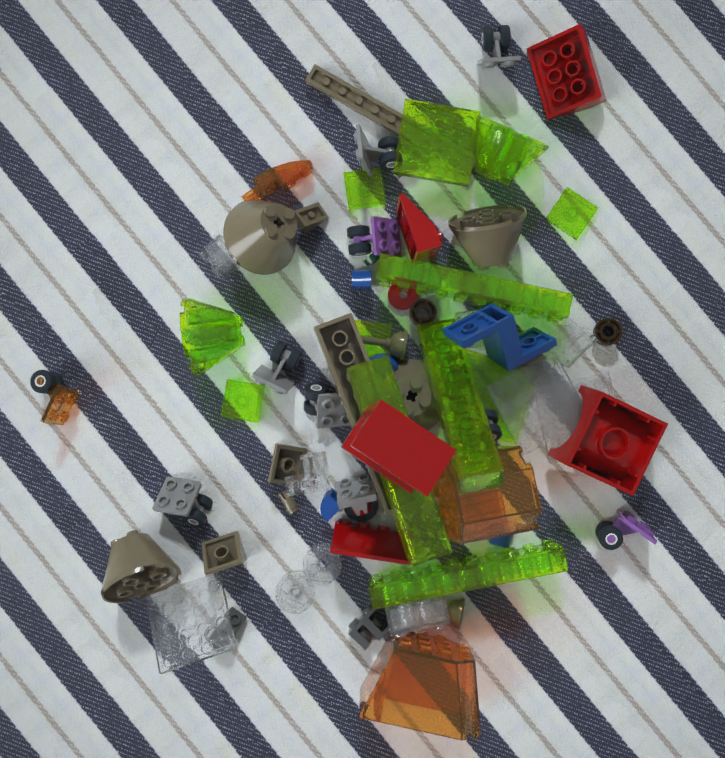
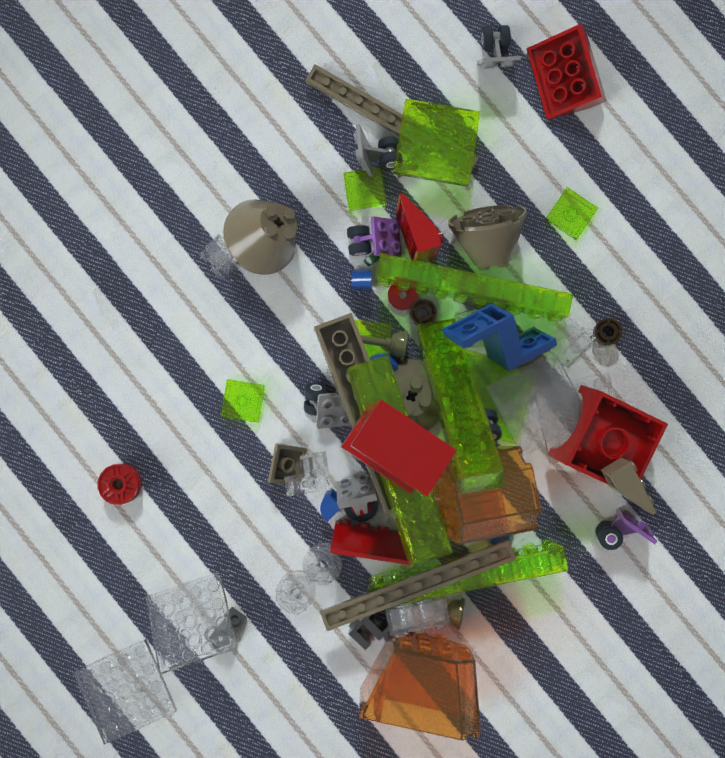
(60, 396): clear orange plate -> none
(108, 484): none -> red wheel
(125, 691): none -> clear plate
(137, 569): dark tan cone -> none
(182, 498): light grey plate -> none
(208, 334): clear neon green cone -> none
(223, 553): dark tan slope -> none
(274, 379): light grey plate -> none
(282, 175): clear orange slope -> none
(288, 502): dark tan pin -> none
(310, 217): dark tan slope -> none
(417, 585): none -> dark tan plate
(503, 151): clear neon green cone -> none
(623, 478): none -> dark tan slope

